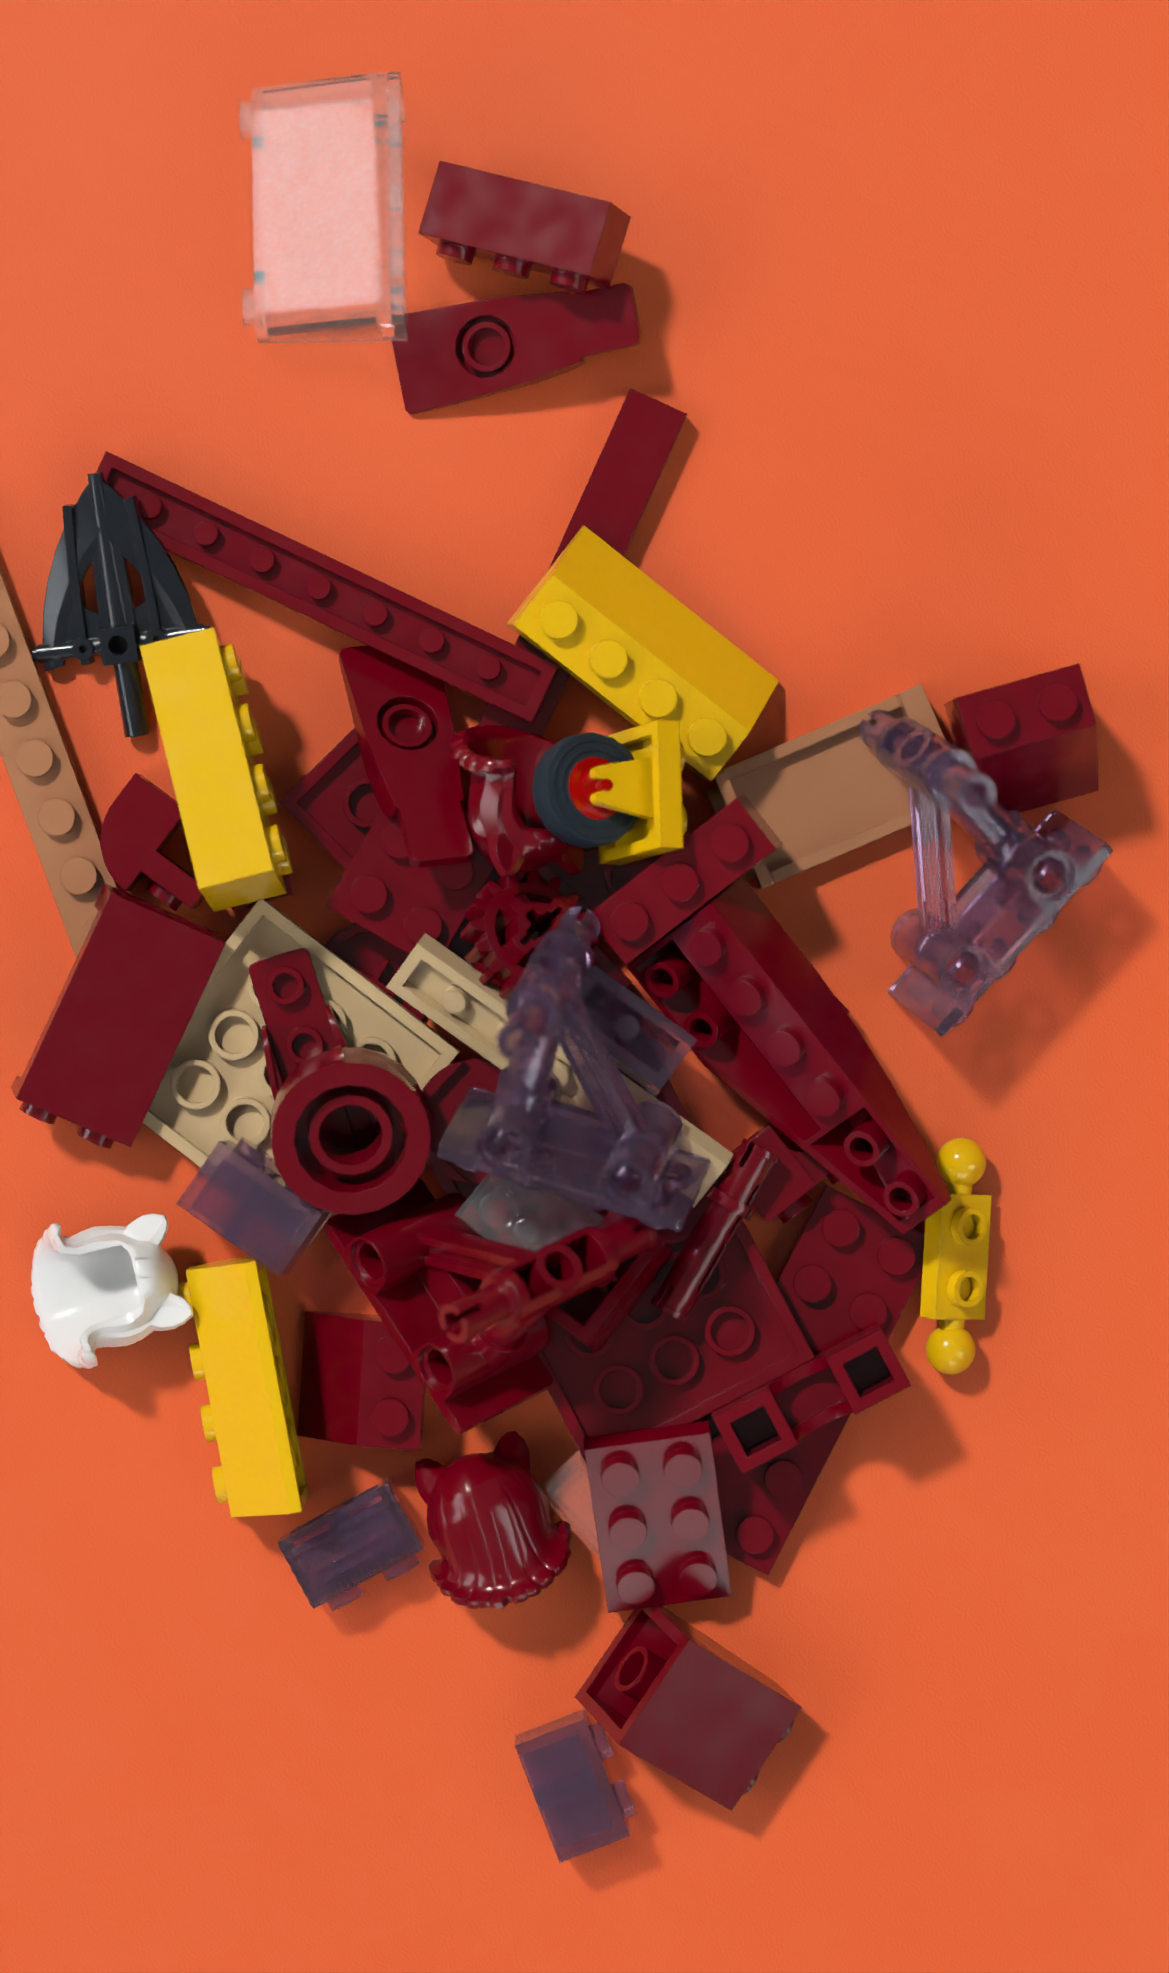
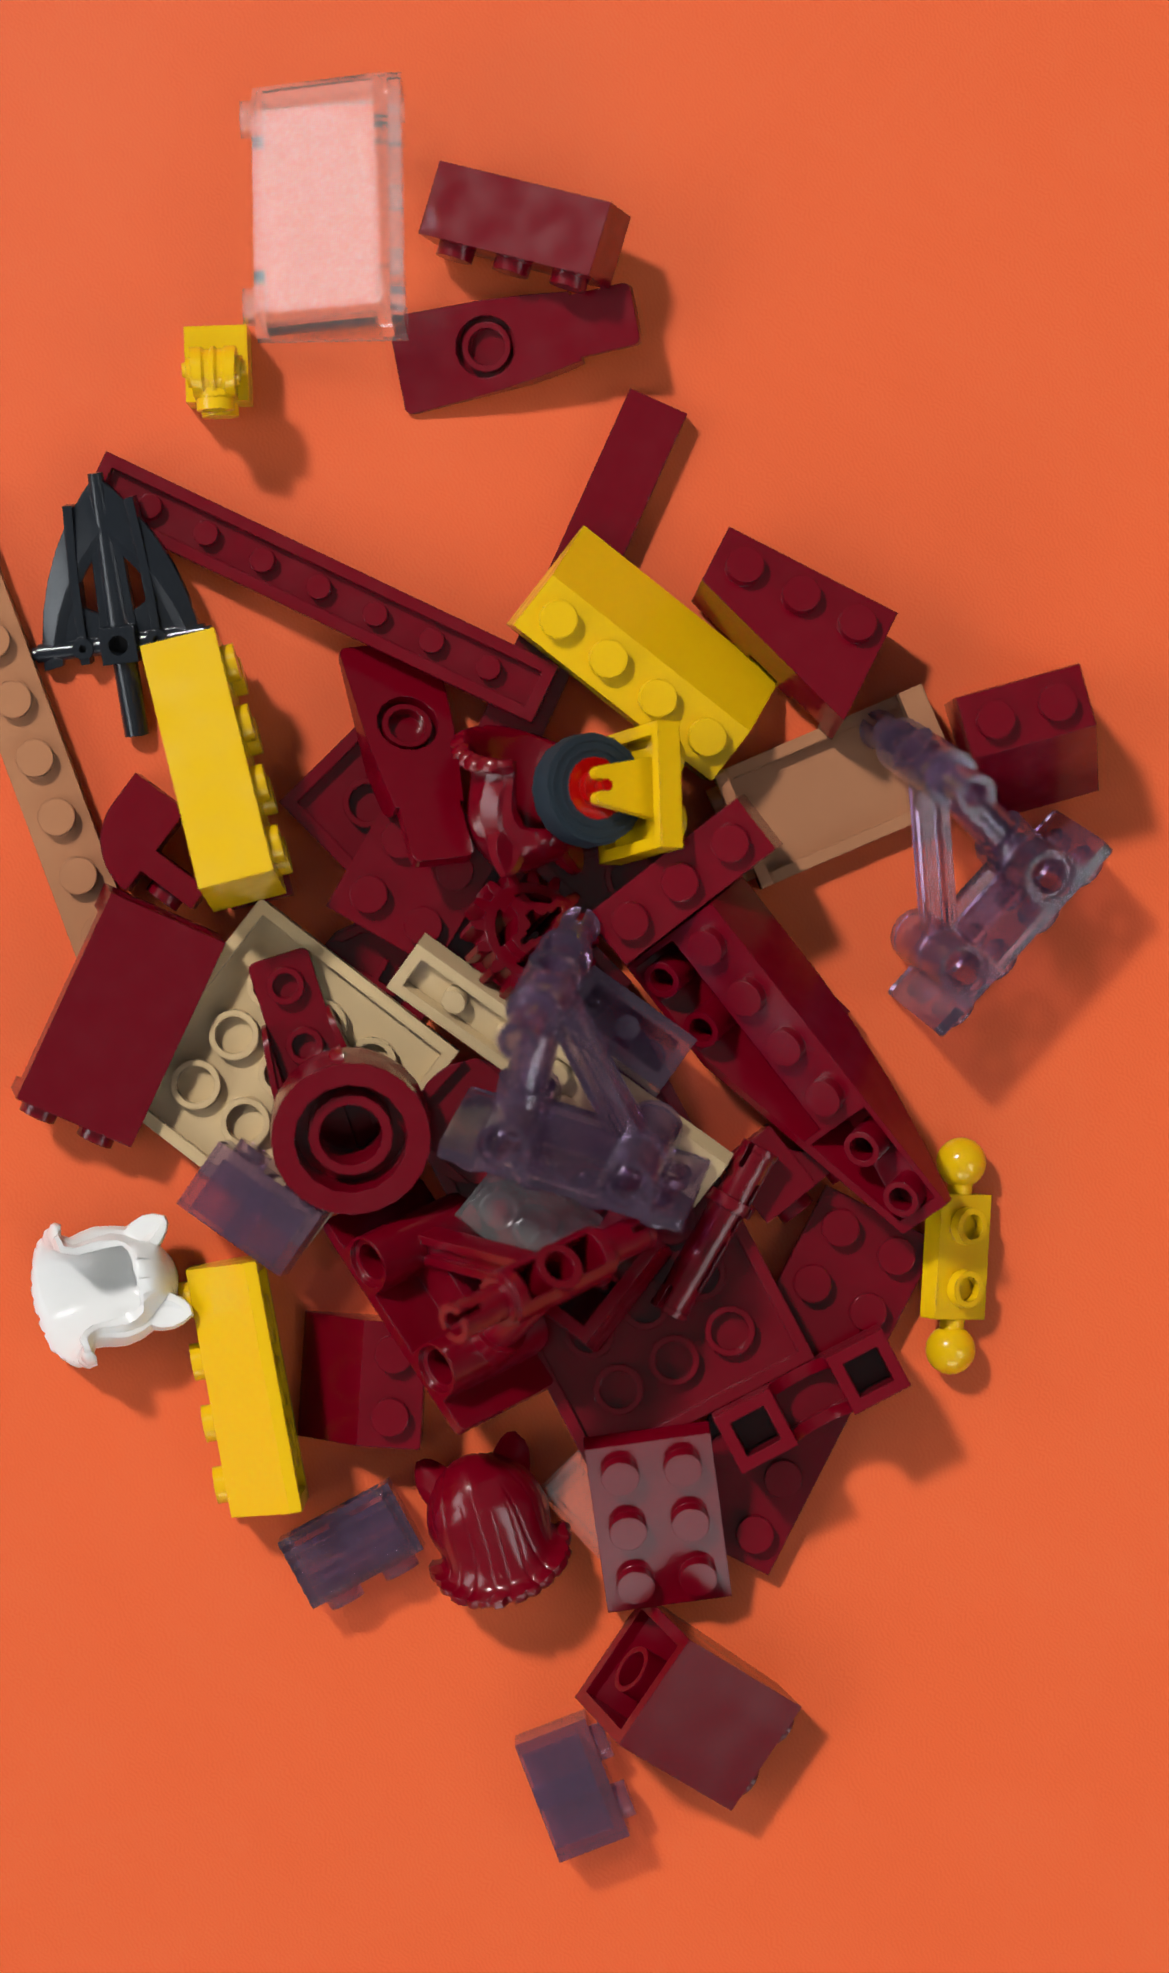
(218, 369): none -> yellow brick
(795, 624): none -> dark red wedge

